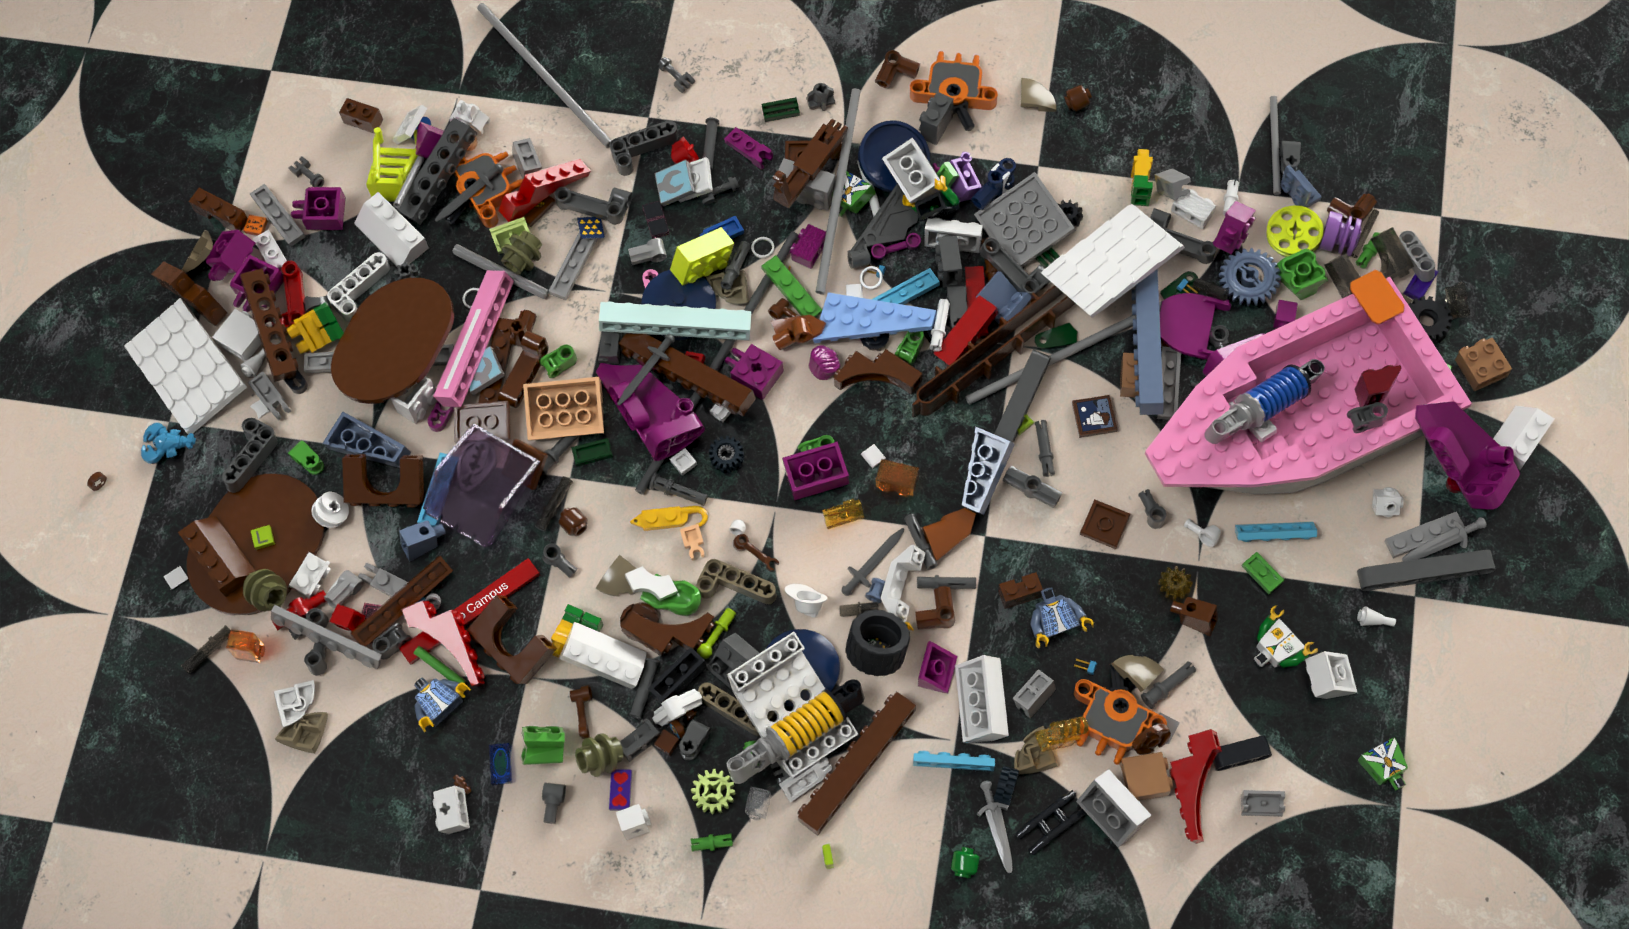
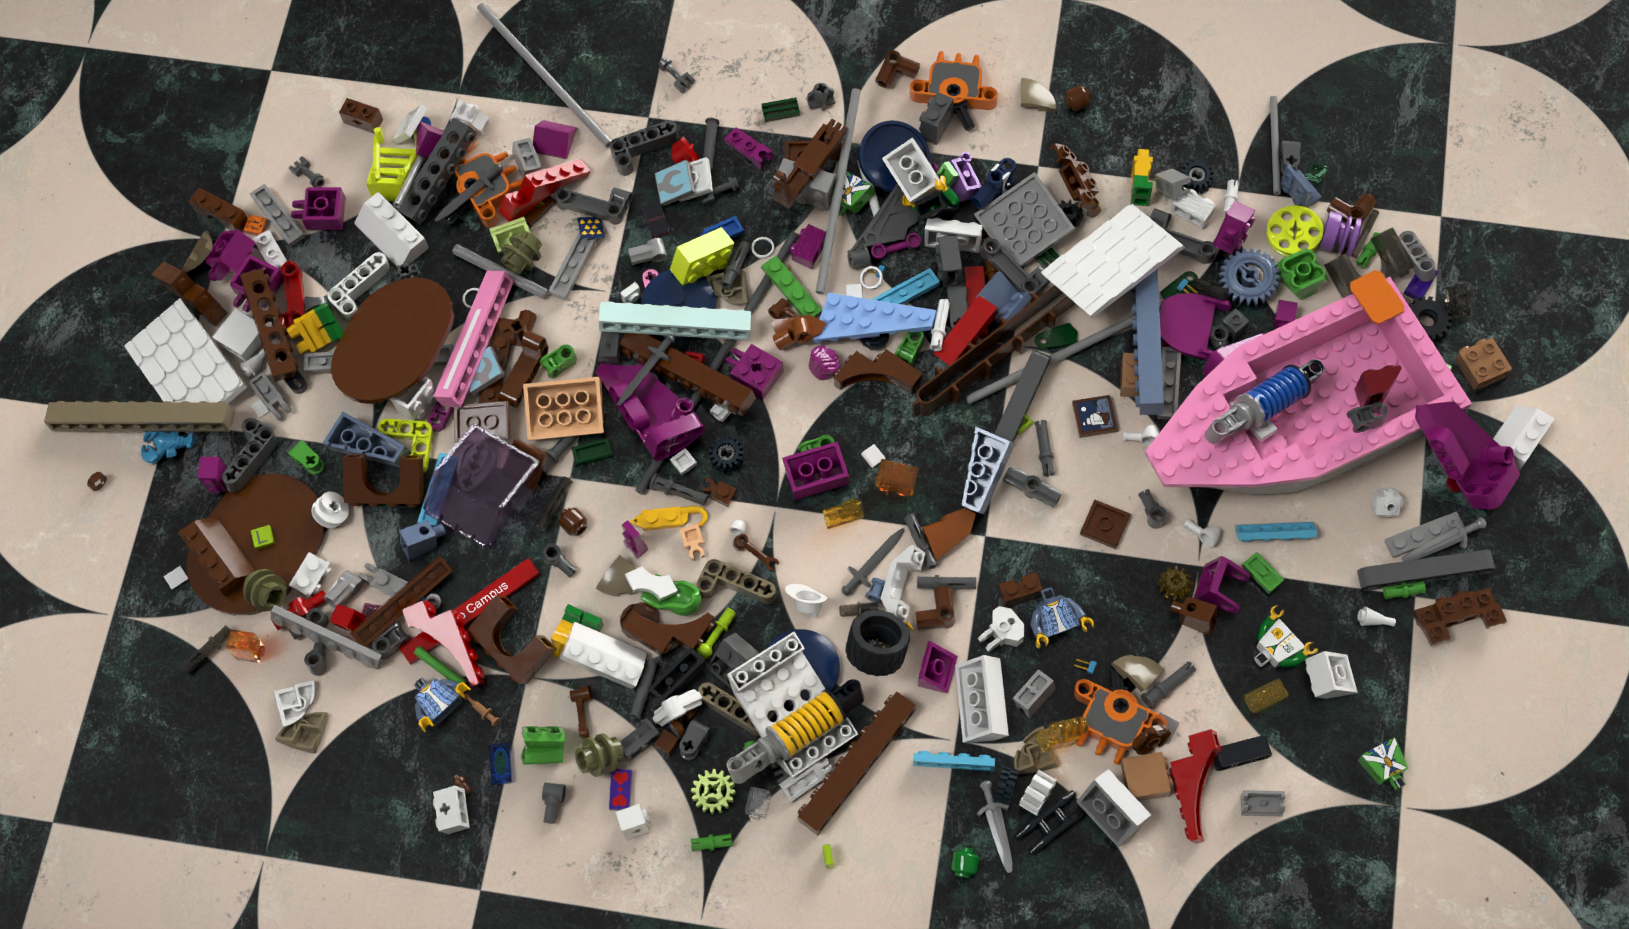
(139, 416): none -> dark tan brick
(210, 474): none -> magenta brick
(417, 438): none -> neon yellow beam
(486, 713): none -> medium nougat piece
(553, 139): none -> magenta slope
(631, 293): none -> white plate
(633, 540): none -> magenta plate
(721, 492): none -> reddish brown plate
(1002, 630): none -> white hinge
(1037, 792): none -> white gear
(1078, 180): none -> reddish brown bracket
(1146, 438): none -> white bar
(1200, 169): none -> black bush
(1210, 581): none -> magenta hose
(1236, 324): none -> dark grey brick
(1265, 696): none -> clear yellow hinge
(1316, 172): none -> clear green tile
(1404, 590): none -> bright green pin
(1456, 610): none -> reddish brown bracket

